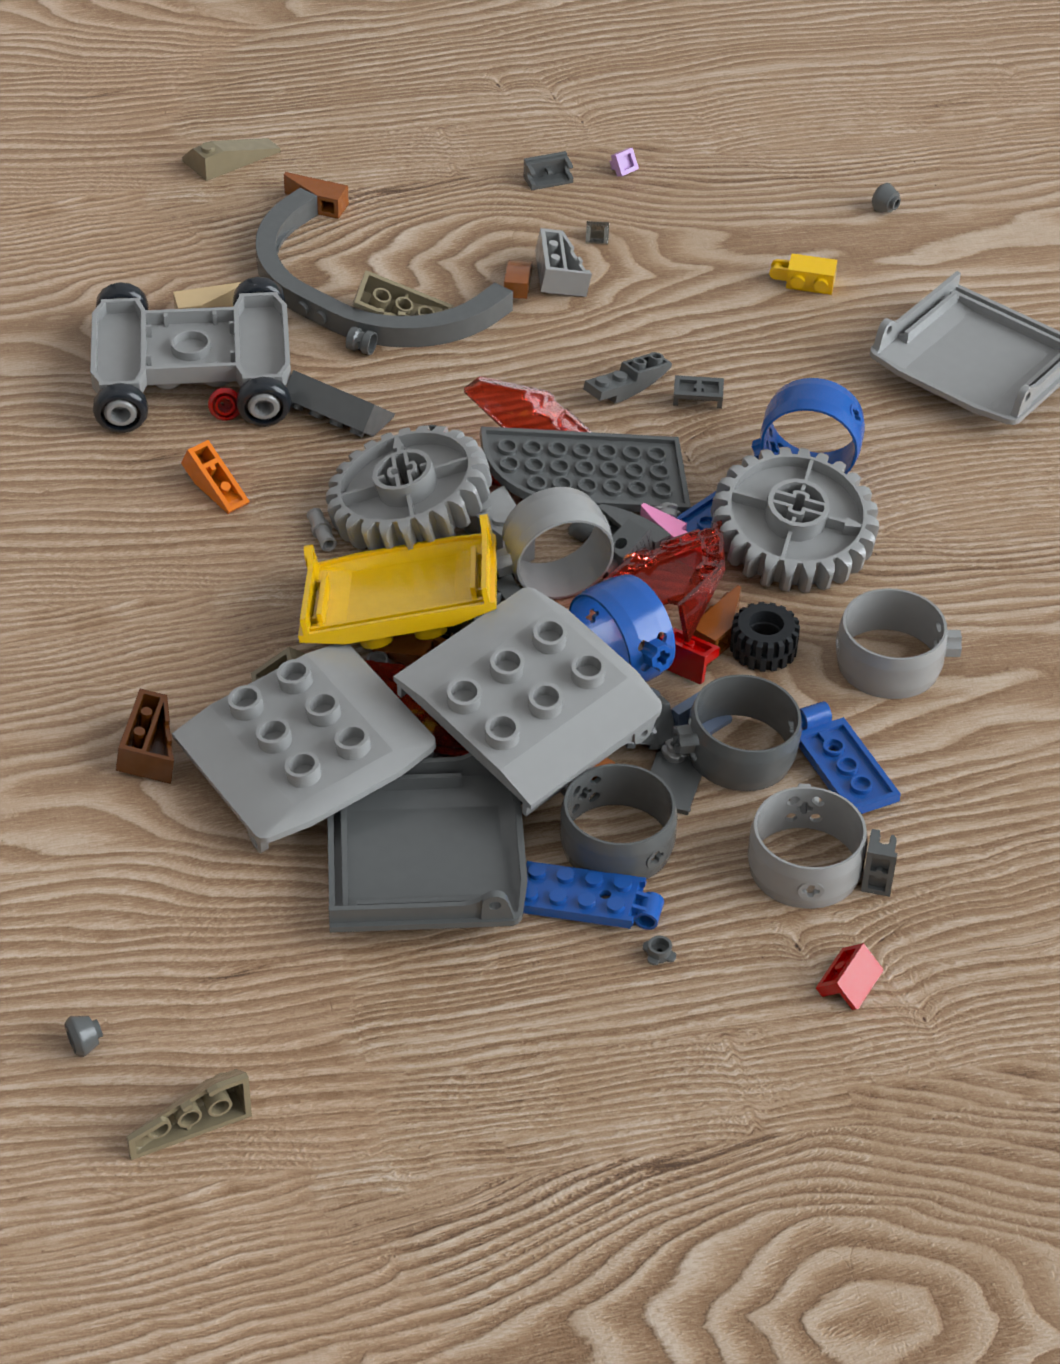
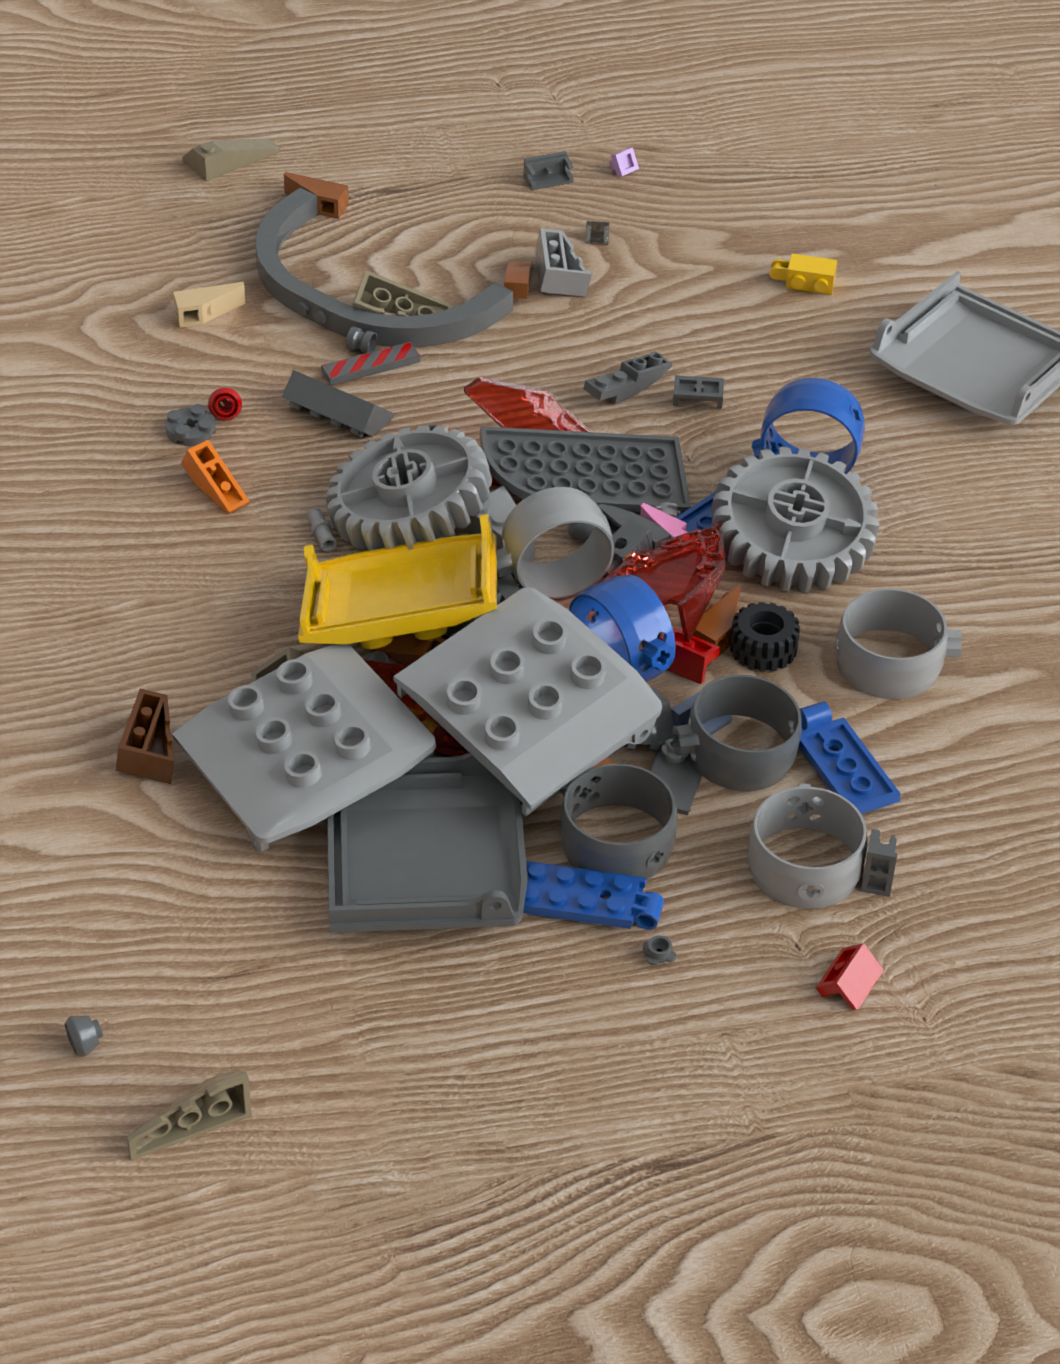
(179, 424): none -> dark grey plate
(190, 346): light grey piece -> none
(370, 363): none -> dark grey tile
(886, 198): dark grey cone -> none

